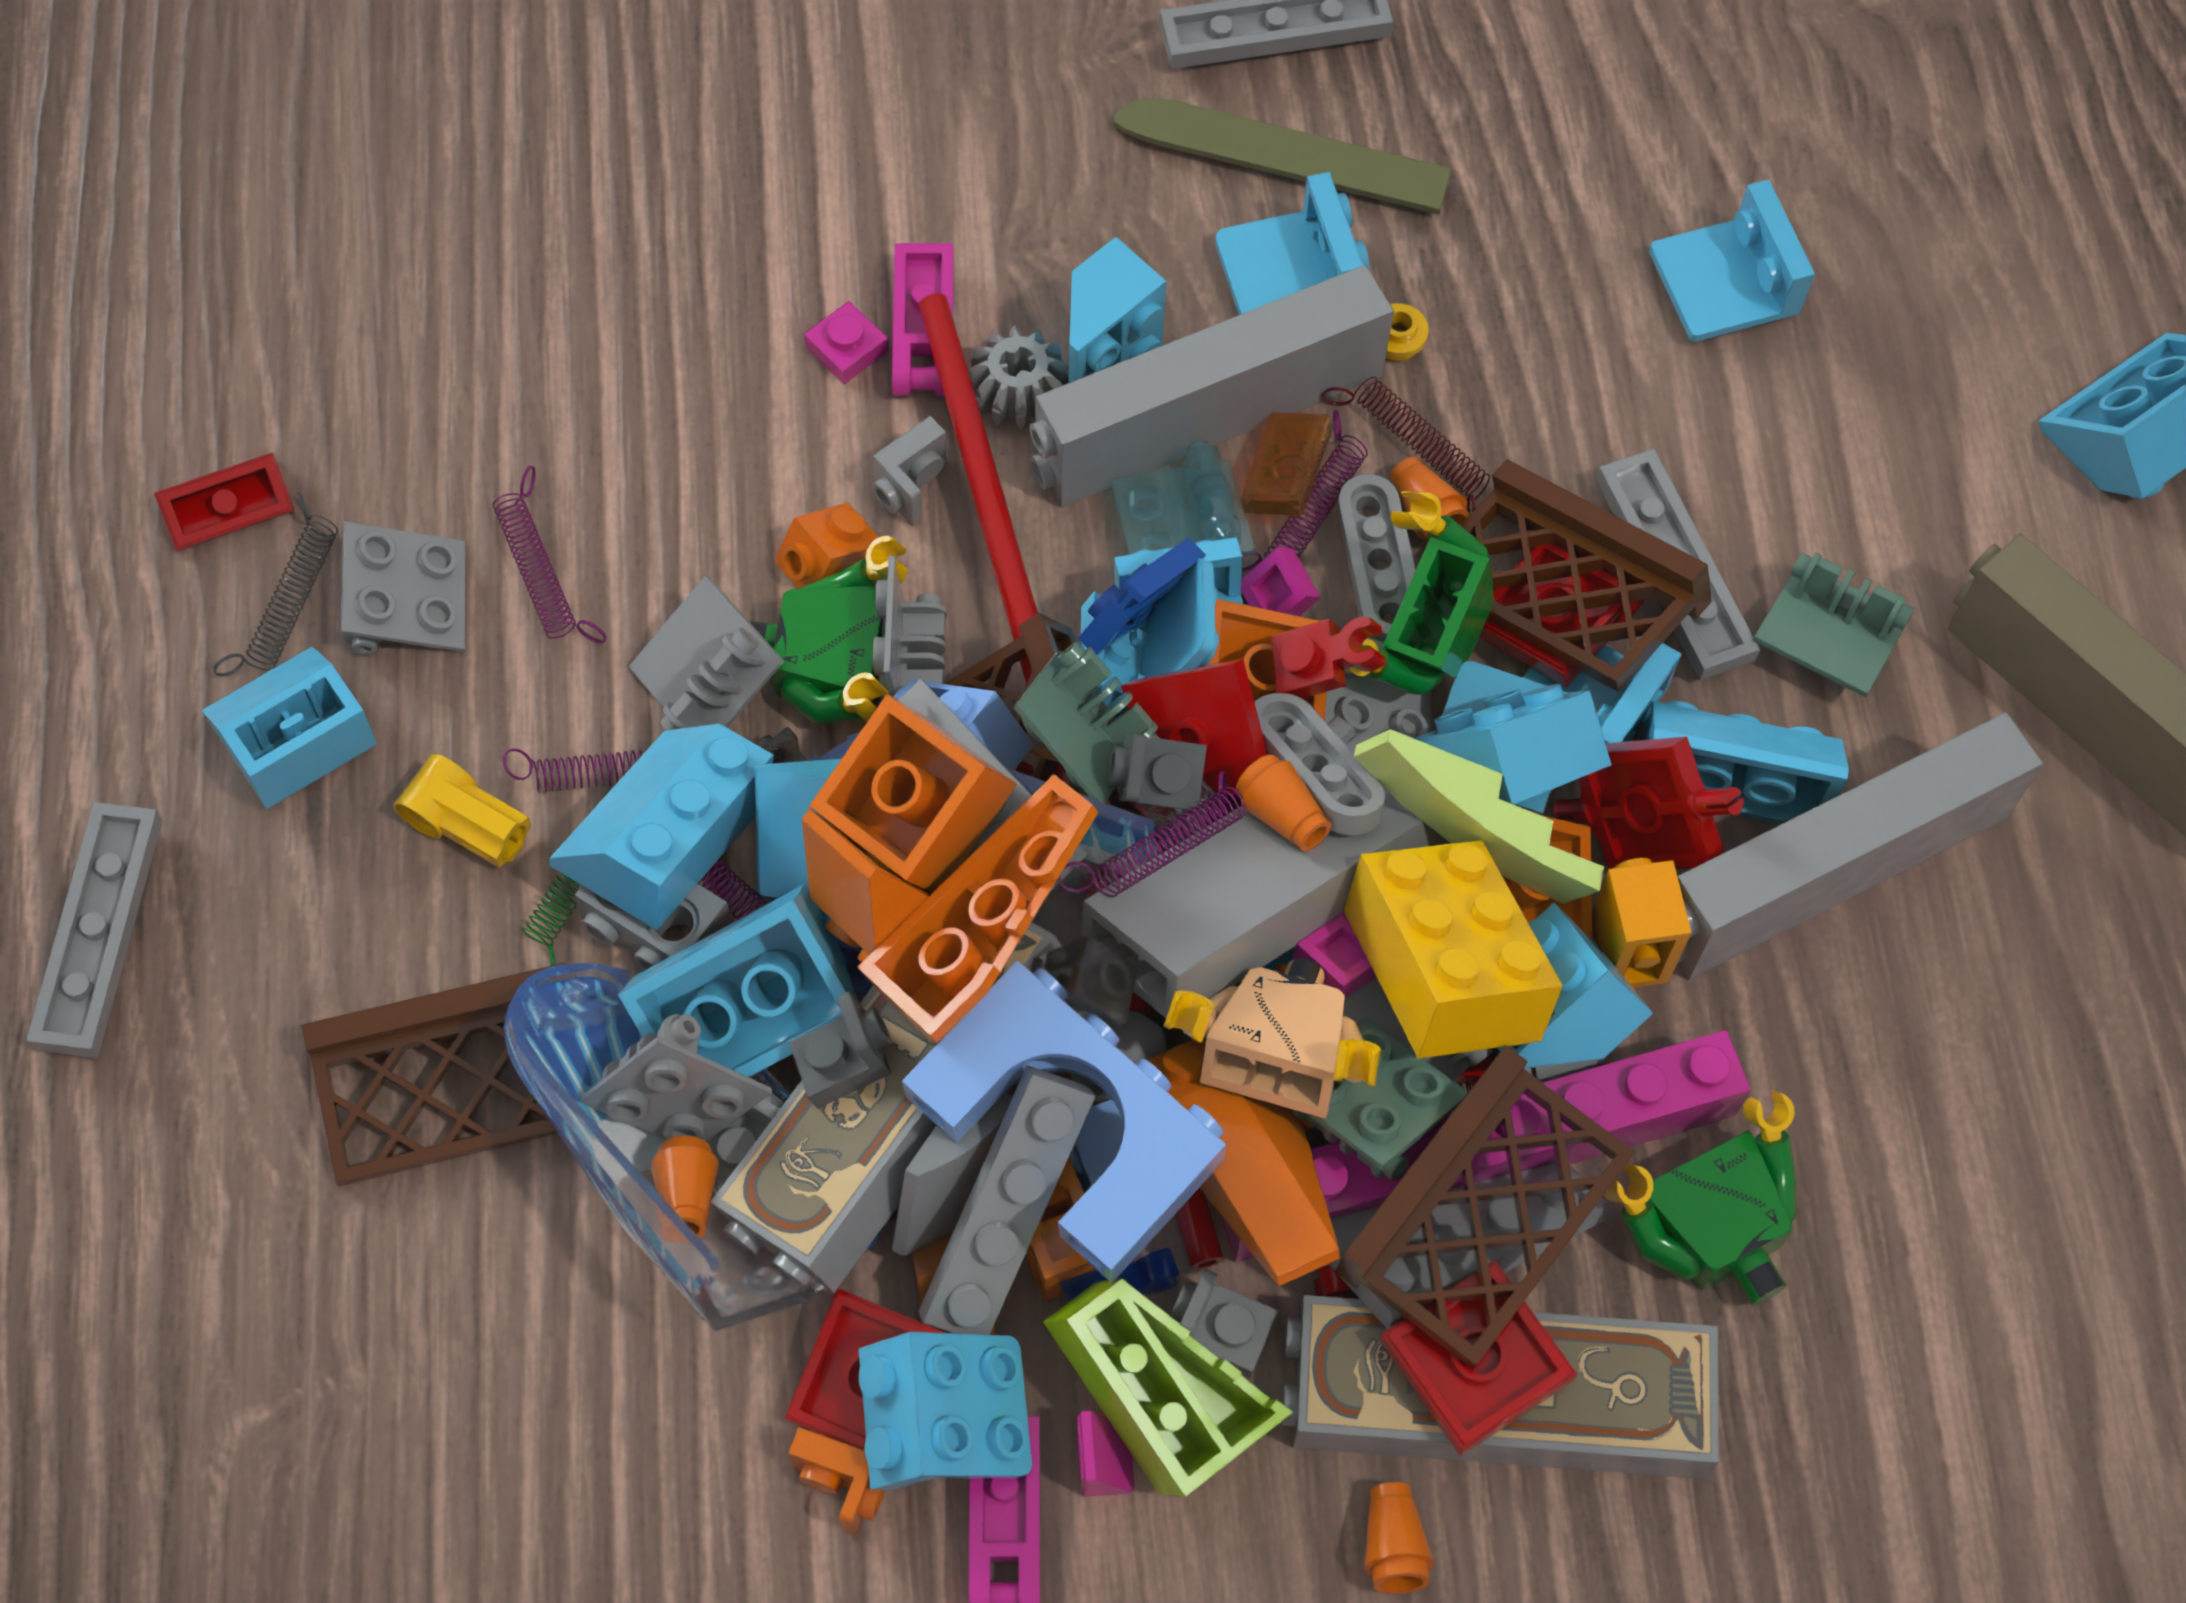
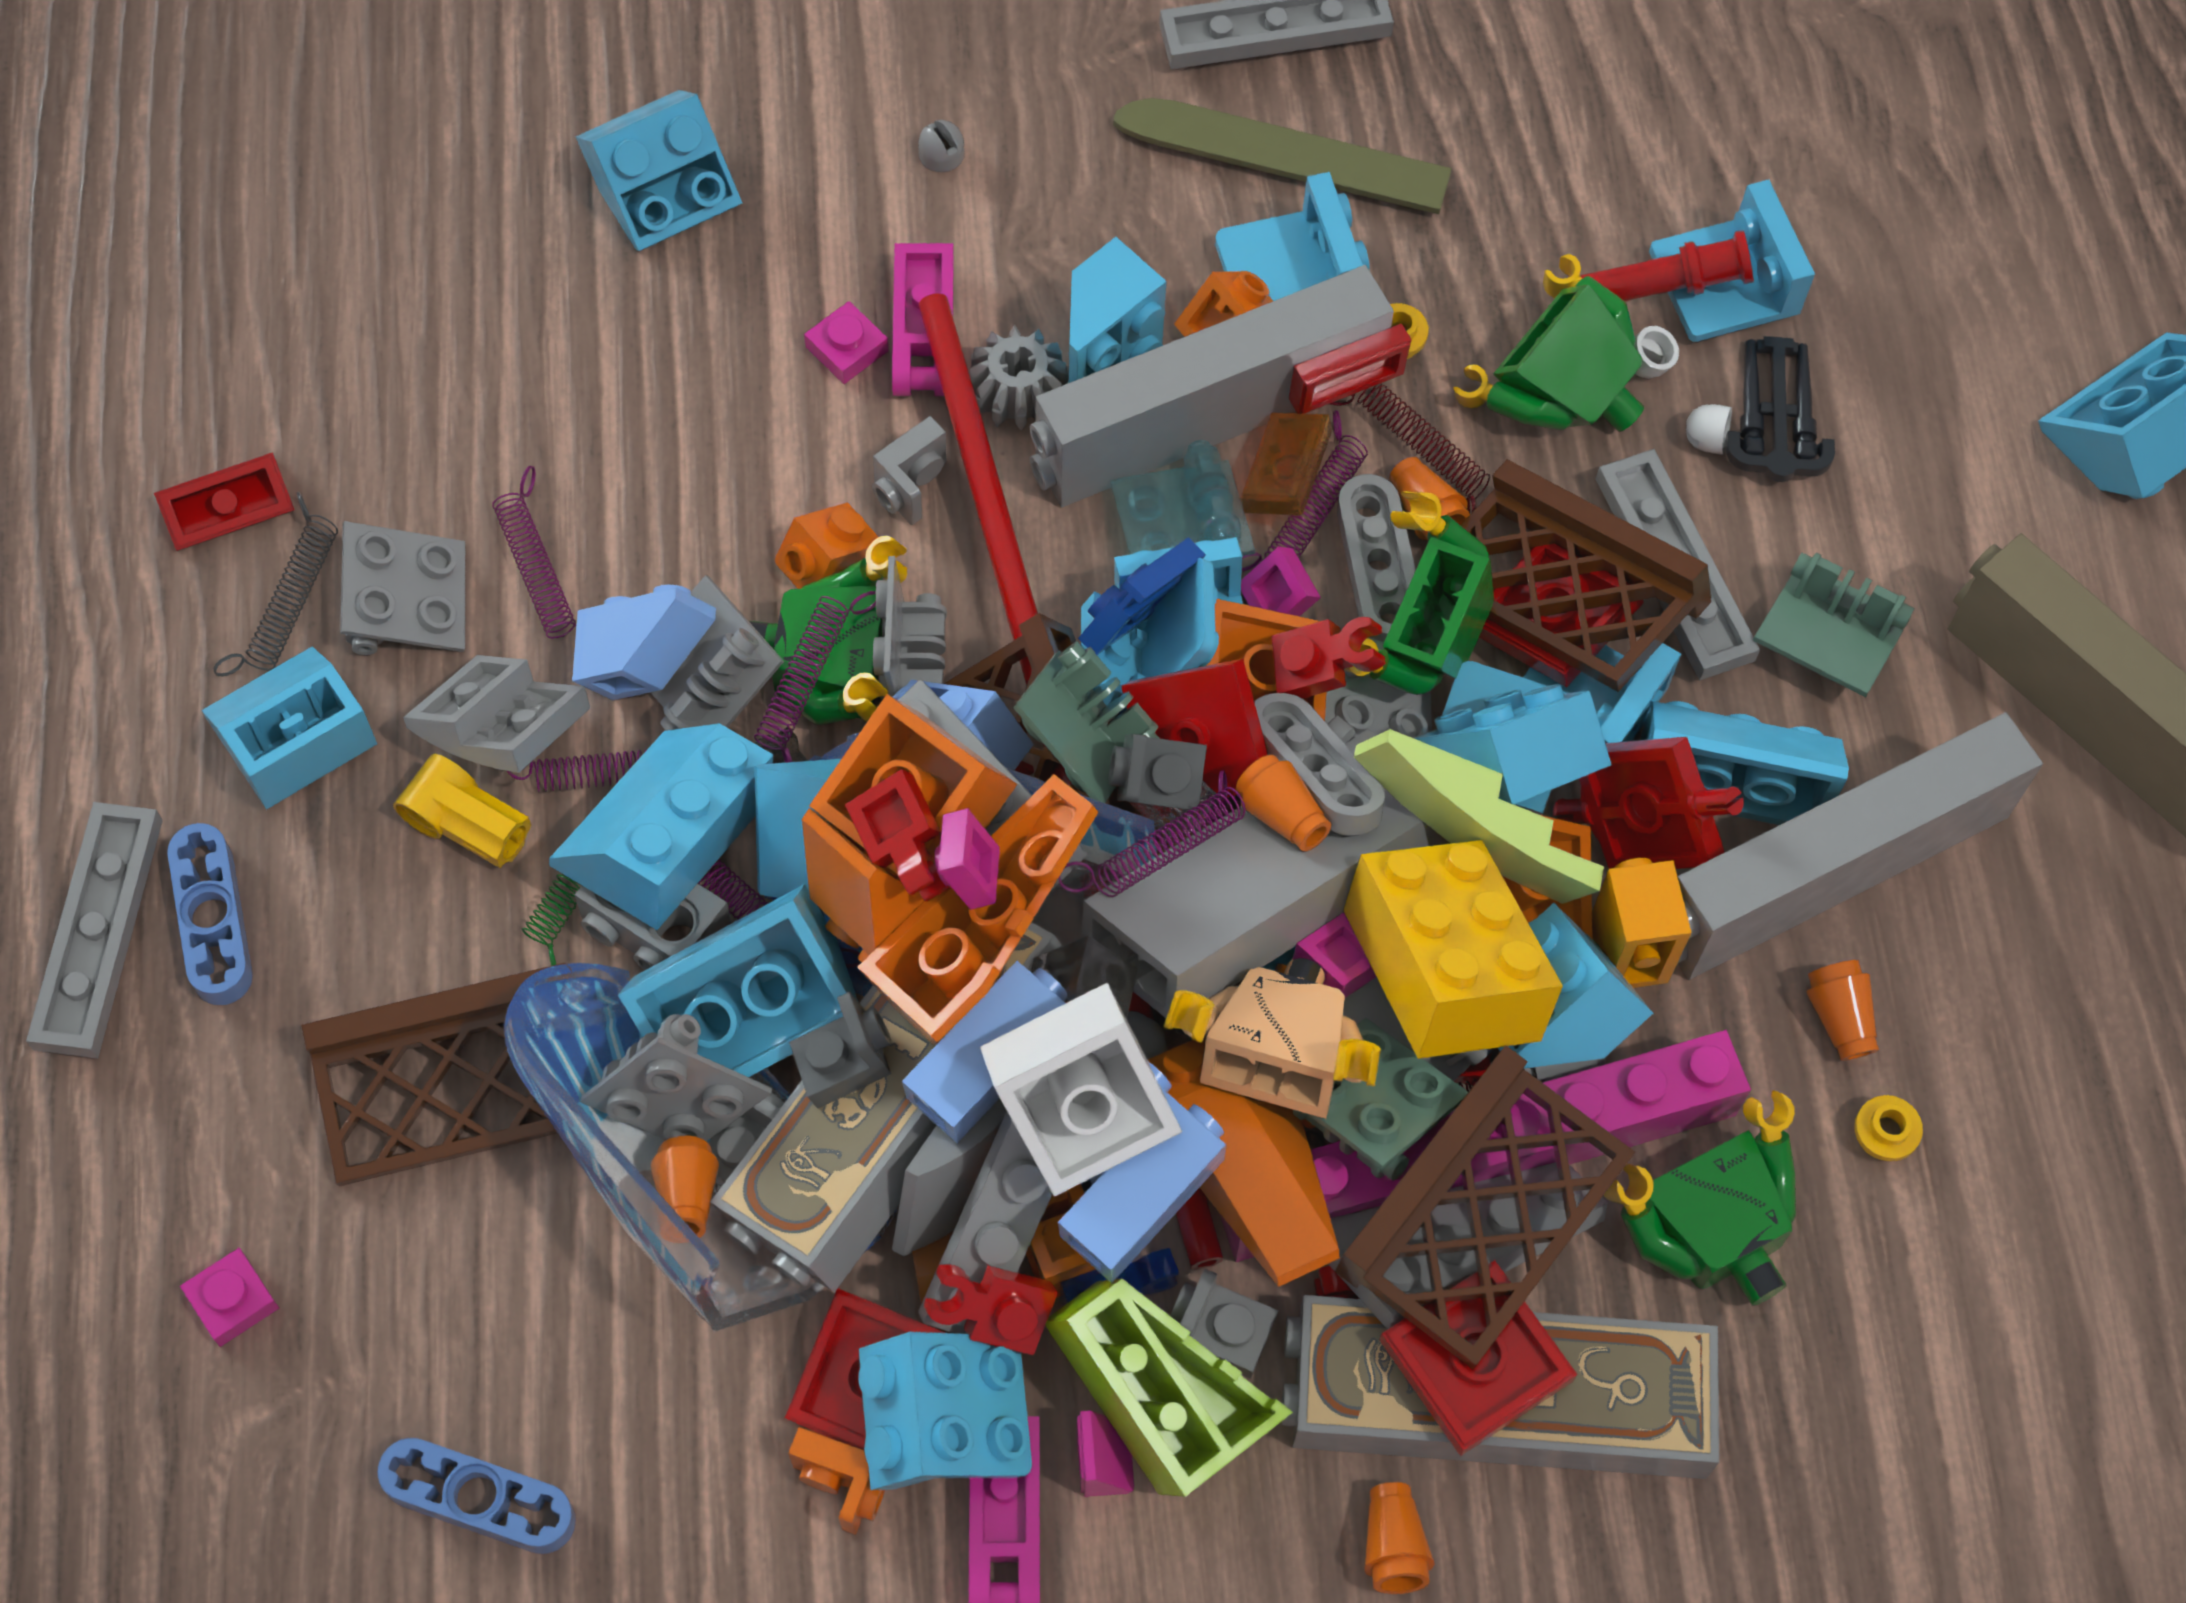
(229, 933): none -> medium blue beam
(229, 1297): none -> dark pink plate
(436, 1459): none -> medium blue beam
(497, 713): none -> light grey slope
(638, 641): none -> light blue slope
(660, 168): none -> medium azure slope
(787, 756): none -> magenta piece
(893, 829): none -> red plate
(932, 150): none -> light grey hinge
(968, 859): none -> dark pink plate
(1000, 1310): none -> red plate
(1079, 1089): none -> white slope
(1222, 298): none -> orange bracket
(1349, 369): none -> red tile
(1568, 362): none -> green torso
(1655, 347): none -> white hinge
(1691, 269): none -> red pin
(1708, 427): none -> white hinge
(1780, 463): none -> black piece
(1845, 1007): none -> orange cone
(1876, 1140): none -> yellow plate

